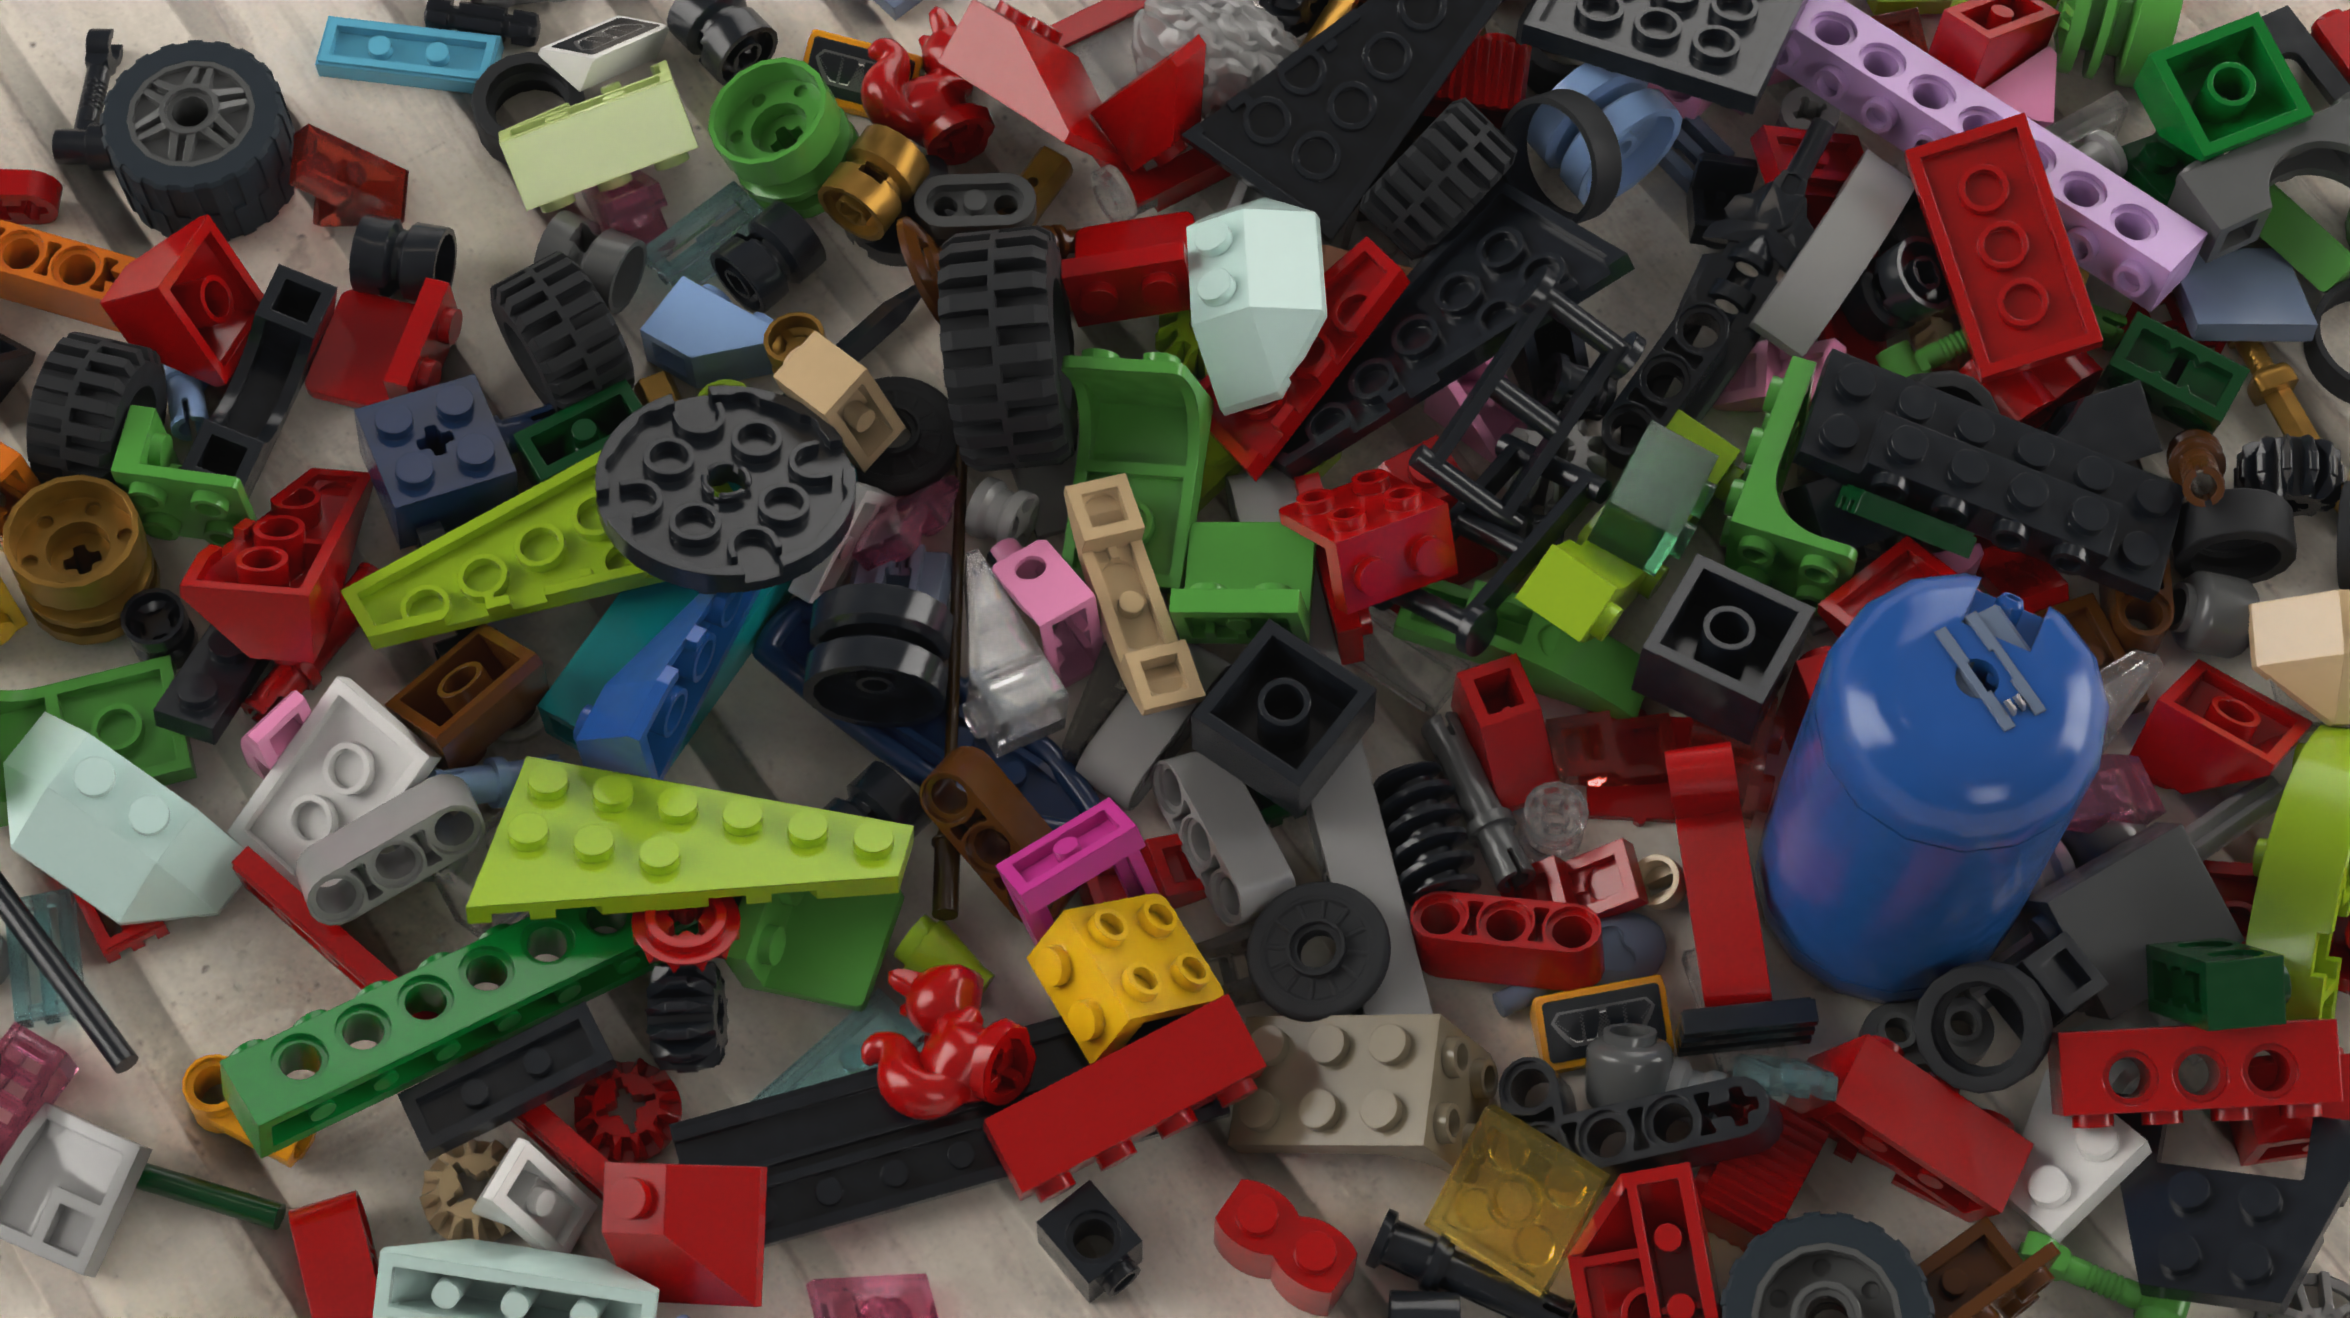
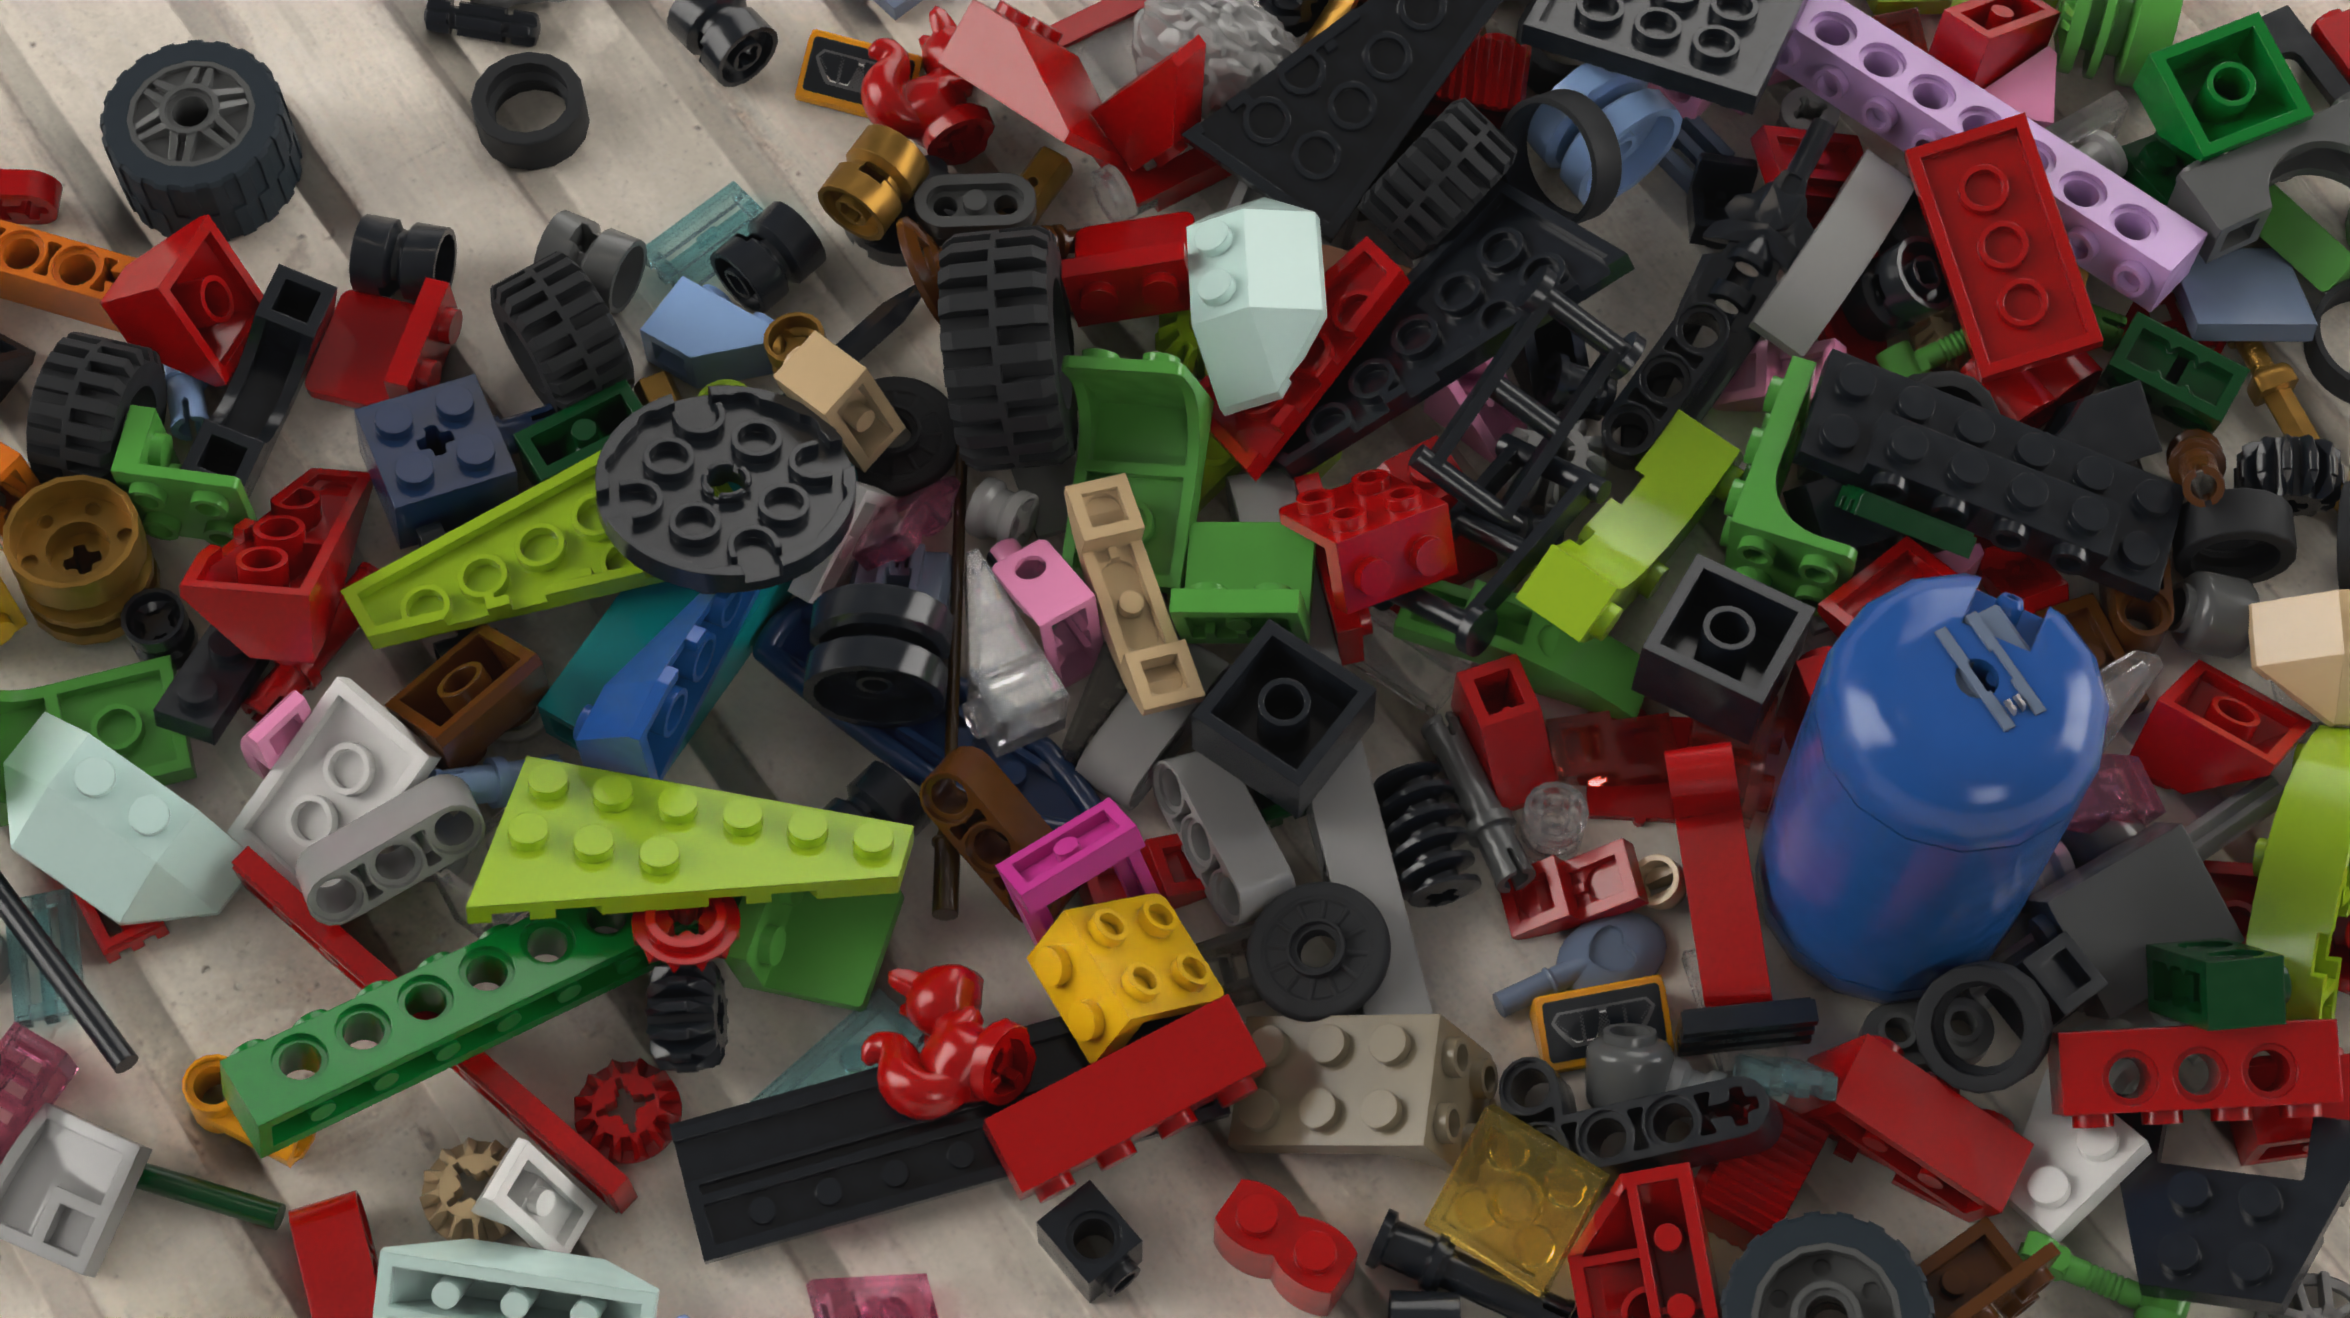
(84, 142): black brick -> none
(345, 179): clear red slope -> none
(406, 54): medium azure tile -> none
(506, 1080): black plate -> none
(598, 141): yellowish green wedge -> none
(605, 50): white slope -> none
(630, 208): clear pink slope -> none
(689, 1229): red slope -> none
(781, 132): bright green wheel -> none
(936, 944): lime cone -> none
(1508, 940): red beam -> none
(1654, 499): clear green brick -> none

